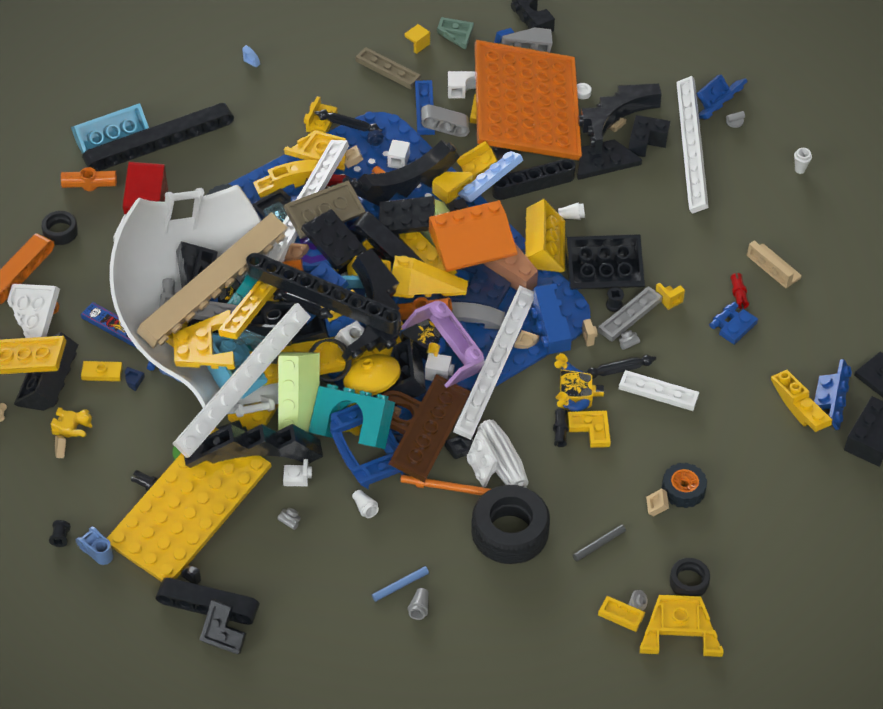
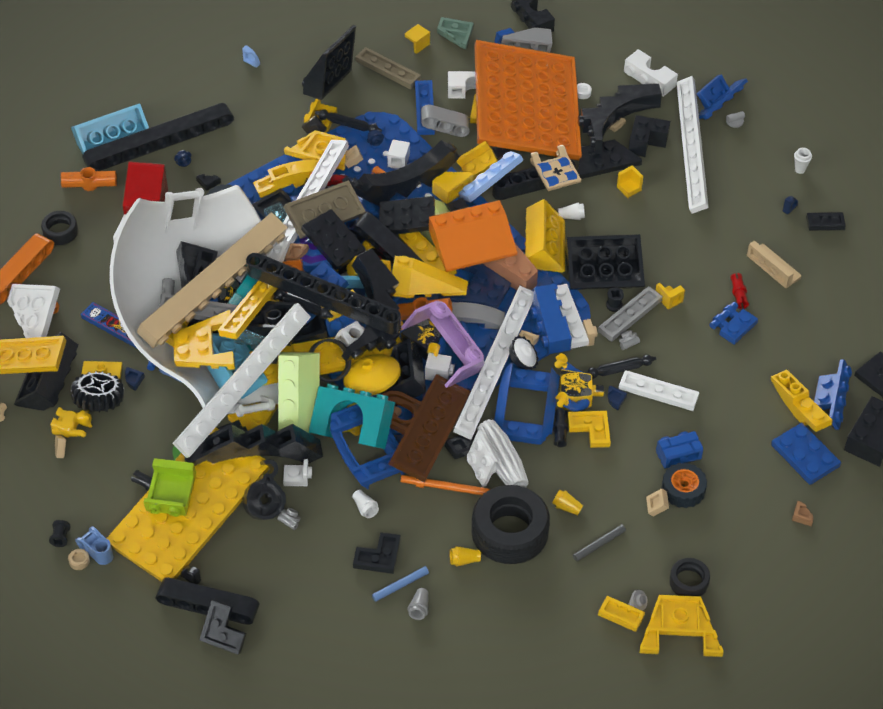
(79, 559): none -> tan tile
(97, 392): none -> black gear
(170, 487): none -> lime panel
(183, 158): none -> dark blue plate
(207, 181): none -> black tile
(271, 490): none -> black piece
(314, 124): none -> black plate
(331, 66): none -> black slope
(380, 559): none -> black plate
(462, 556): none -> yellow cone
(523, 353): none -> white piece
(527, 380): none -> blue wedge
(557, 171): none -> tan flag
(567, 503): none -> yellow cone
(568, 309): none -> white plate
(616, 397): none -> dark blue tile
(630, 181): none -> yellow panel
(638, 67): none -> white arch
(679, 449): none -> blue brick
(790, 204): none -> dark blue tile
(802, 514): none -> medium nougat tile
(806, 453): none -> blue plate
(826, 221): none -> black plate

